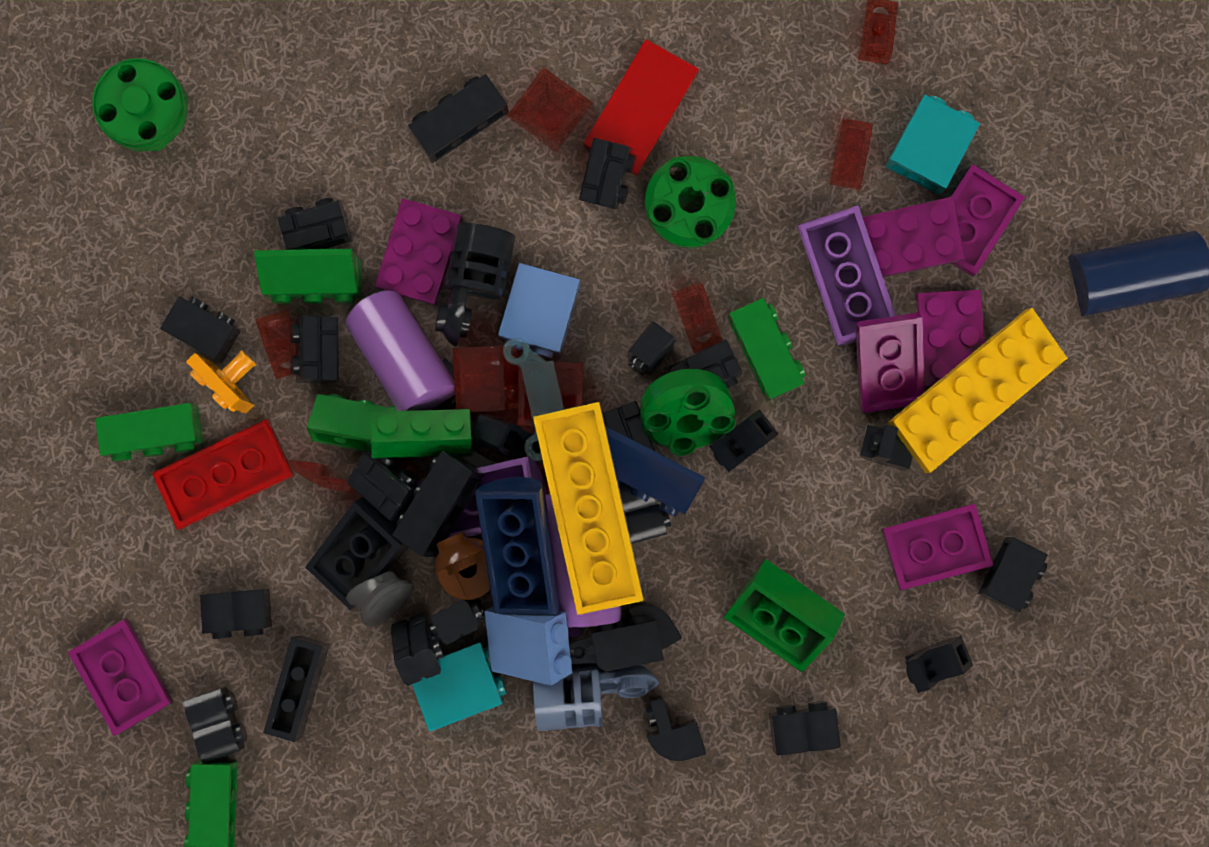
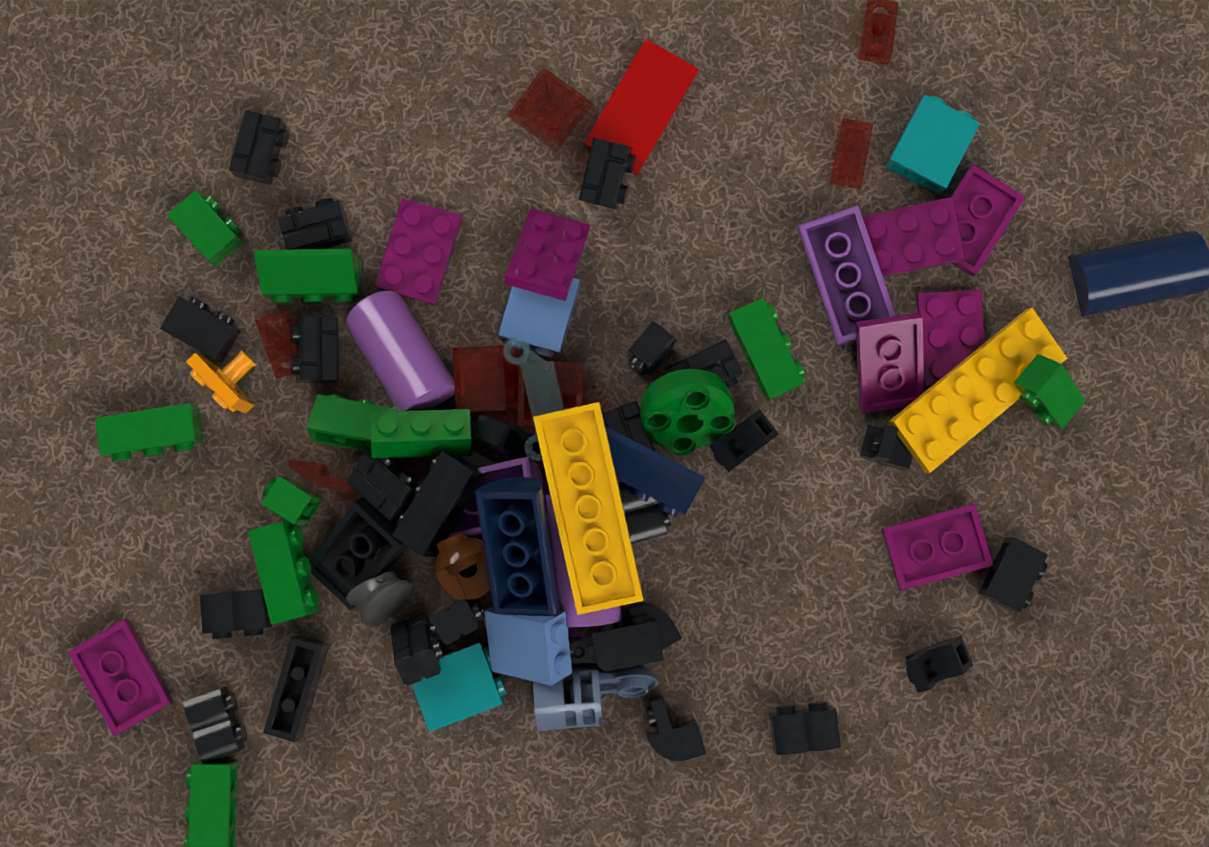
(140, 104): green piece -> none
(205, 227): none -> green brick
(222, 474): red tile -> none
(259, 147): none -> black brick
(283, 571): none -> green brick
(291, 500): none -> green brick
(458, 117): black brick -> none
(472, 274): black cylinder -> none
(547, 254): none -> magenta plate
(674, 195): green piece -> none
(696, 315): clear red slope -> none
(785, 616): green slope -> none
(1049, 392): none -> green brick

